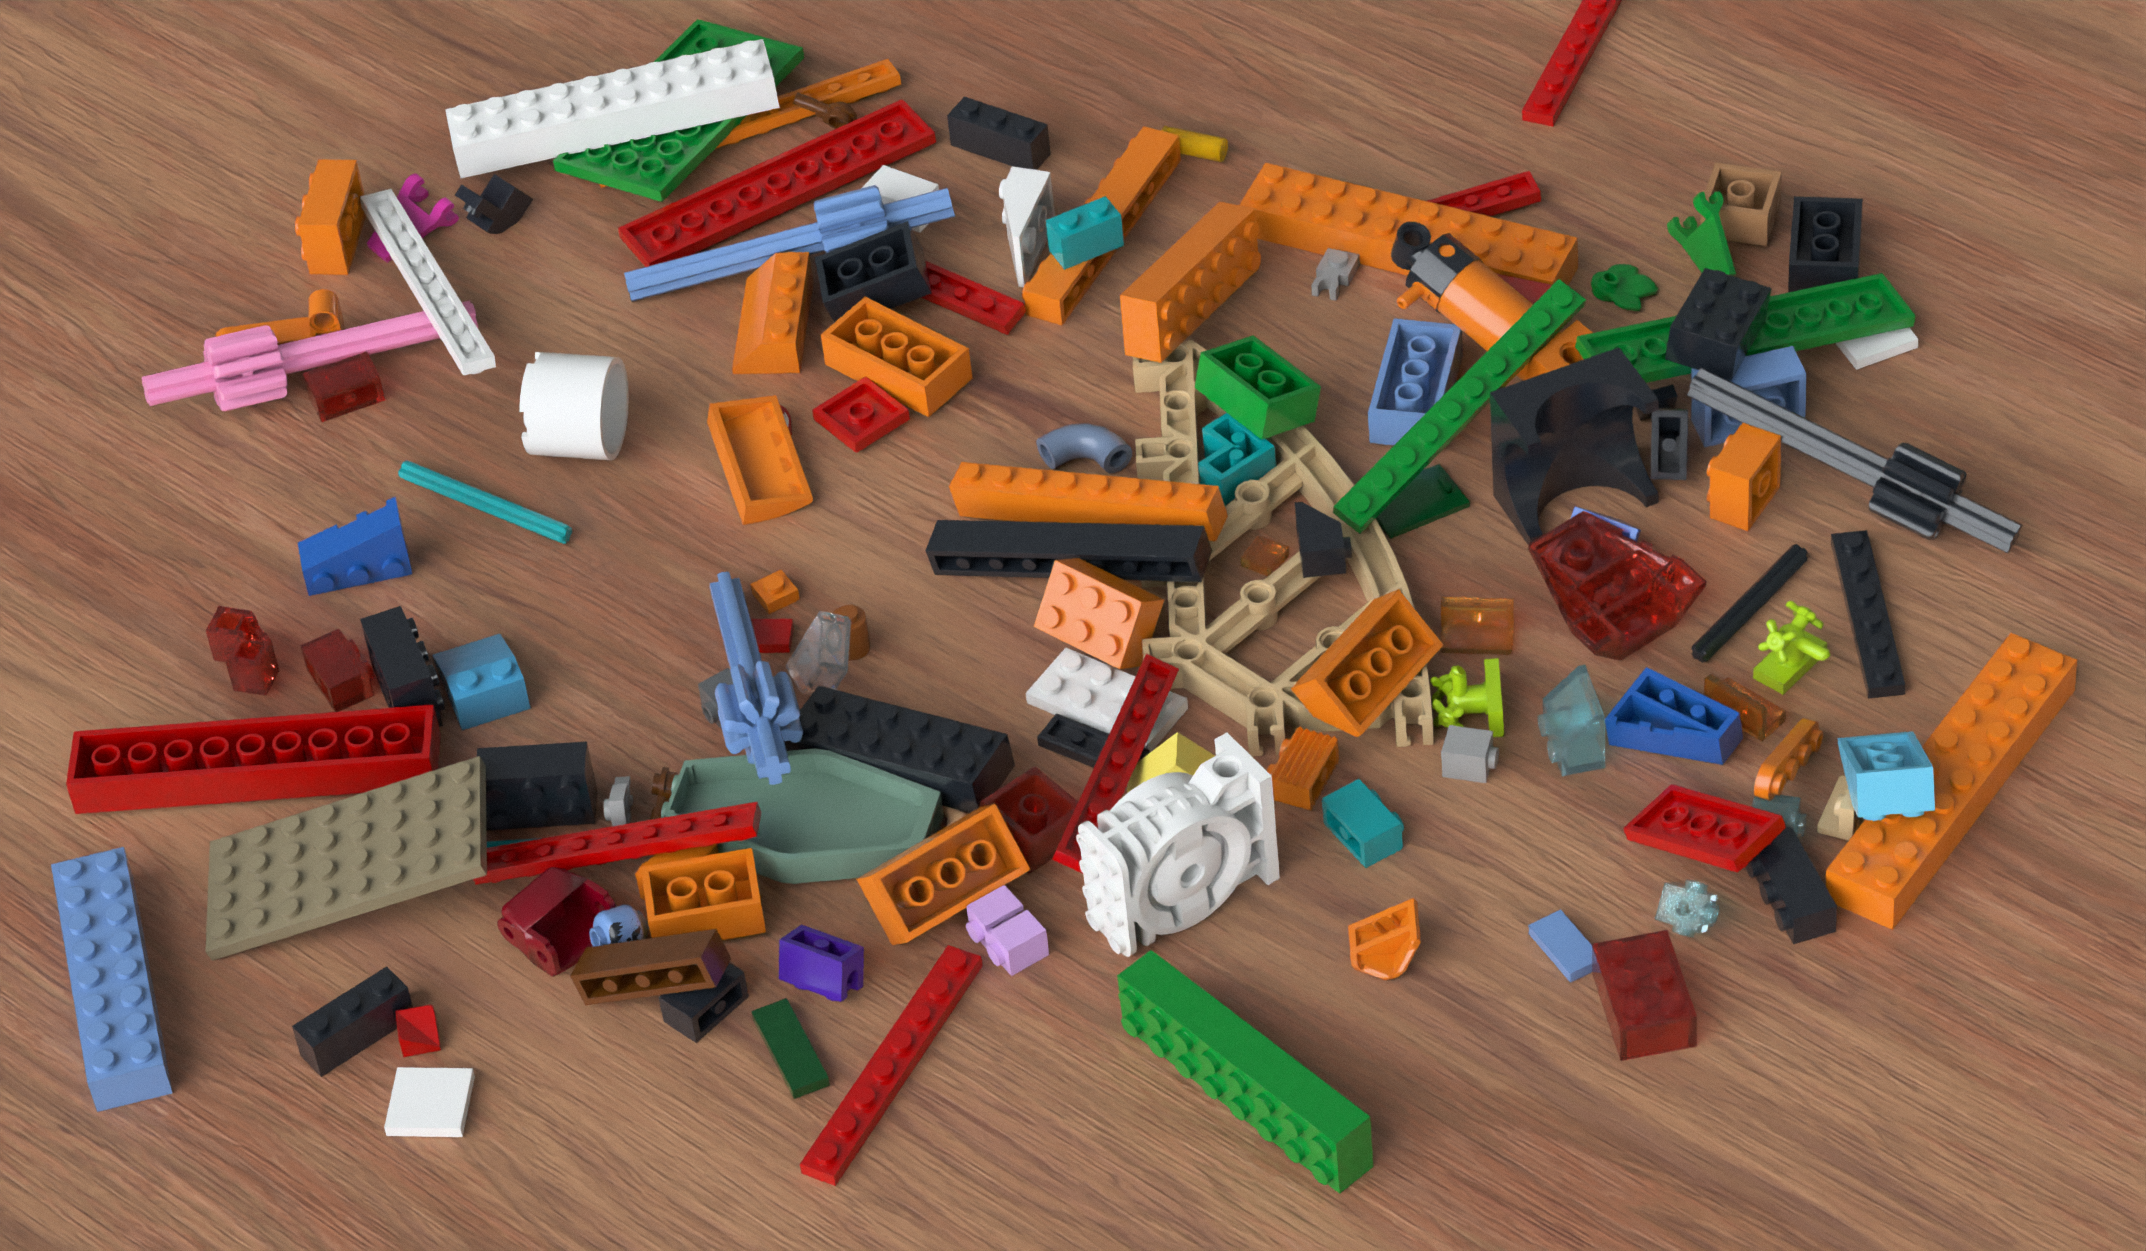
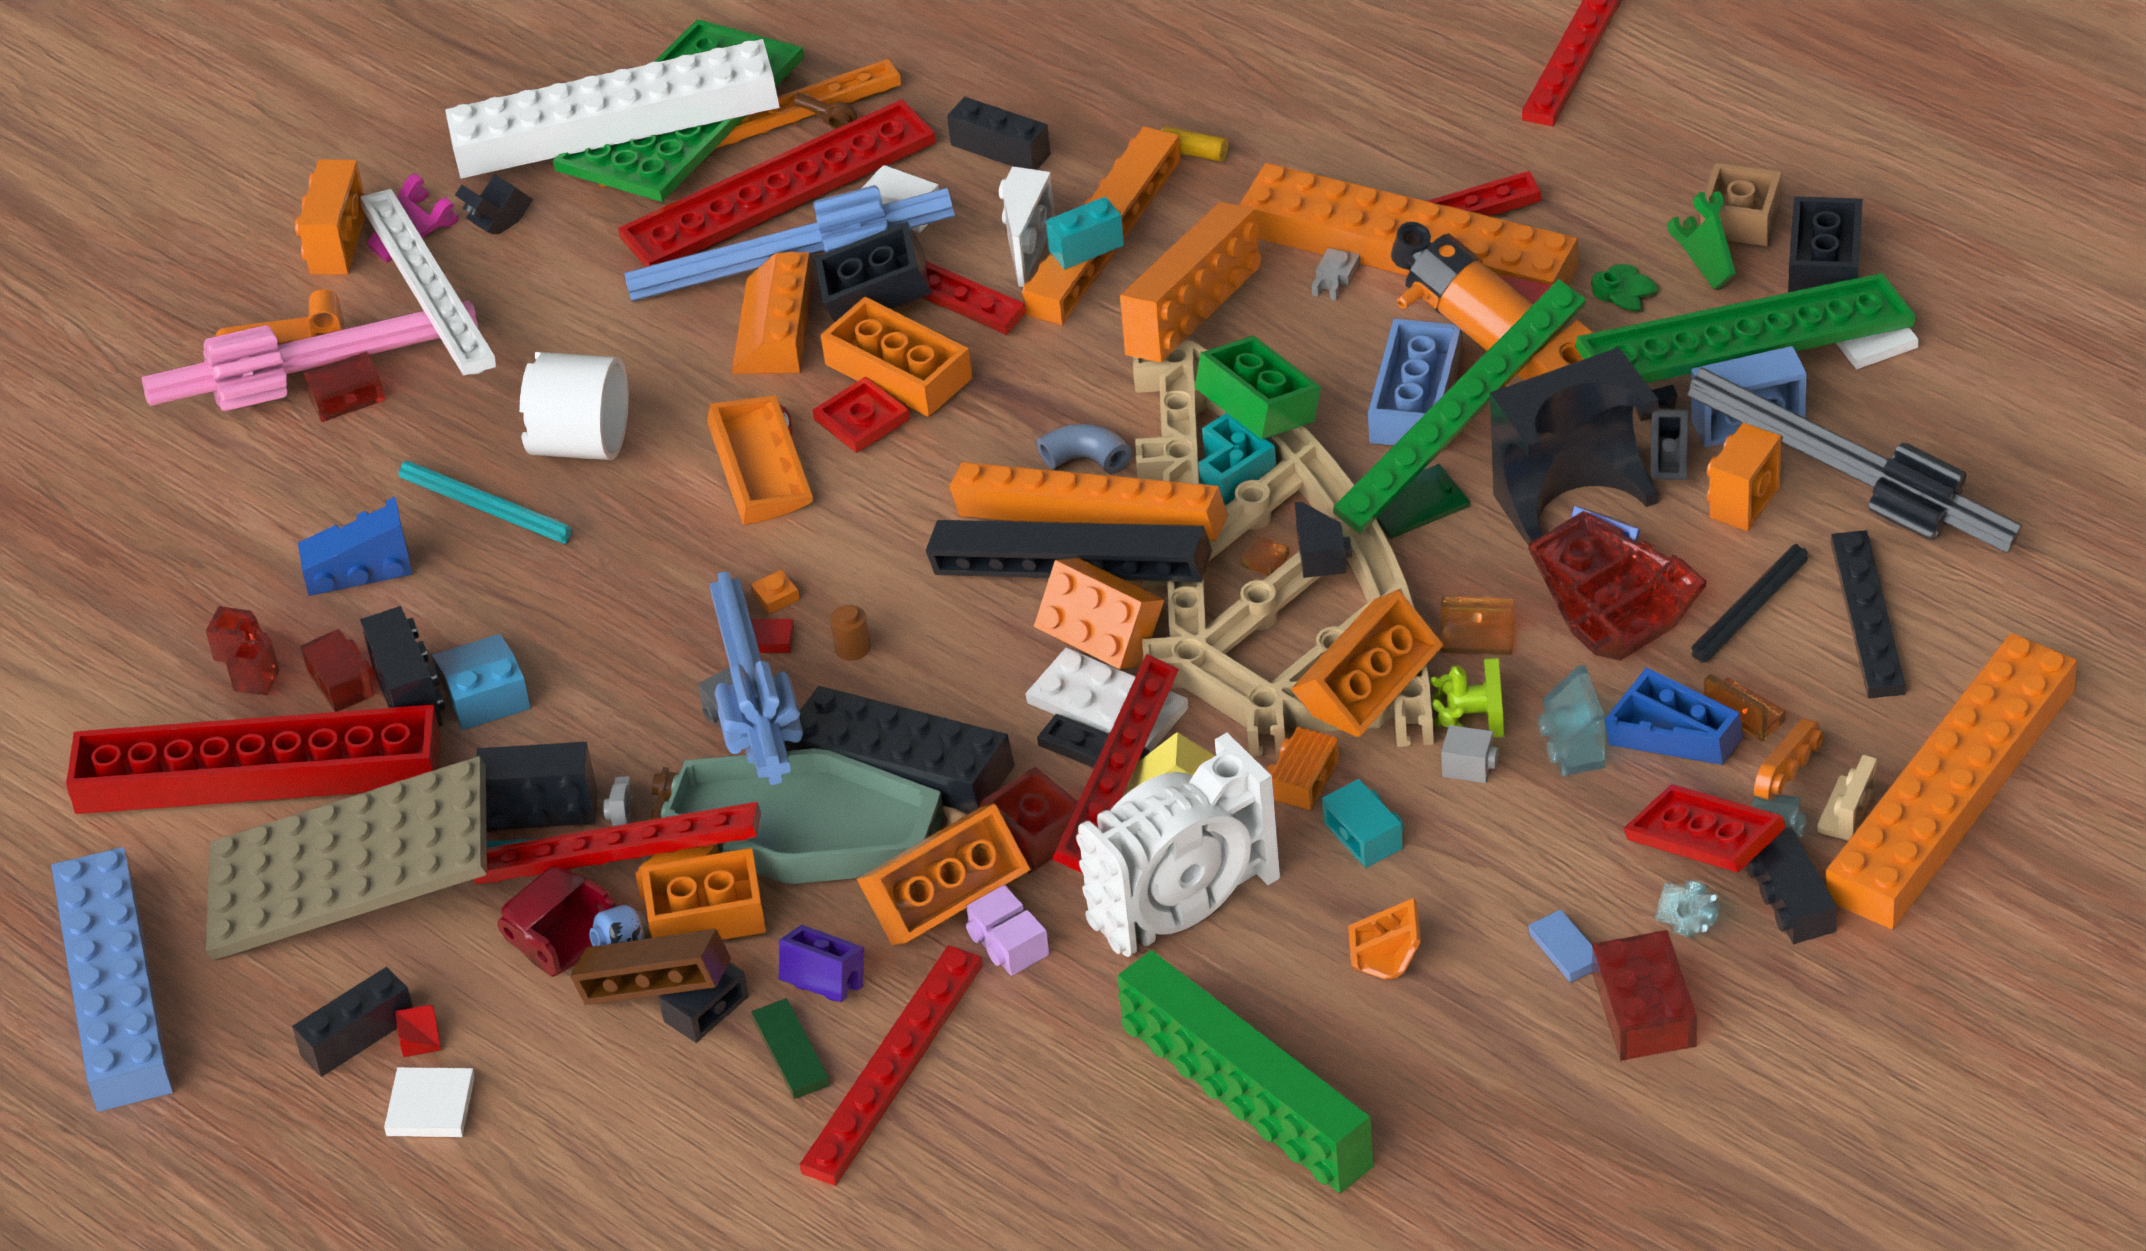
(821, 653): clear slope -> none
(1718, 323): black brick -> none
(1792, 650): lime piece -> none
(1887, 775): medium azure slope -> none

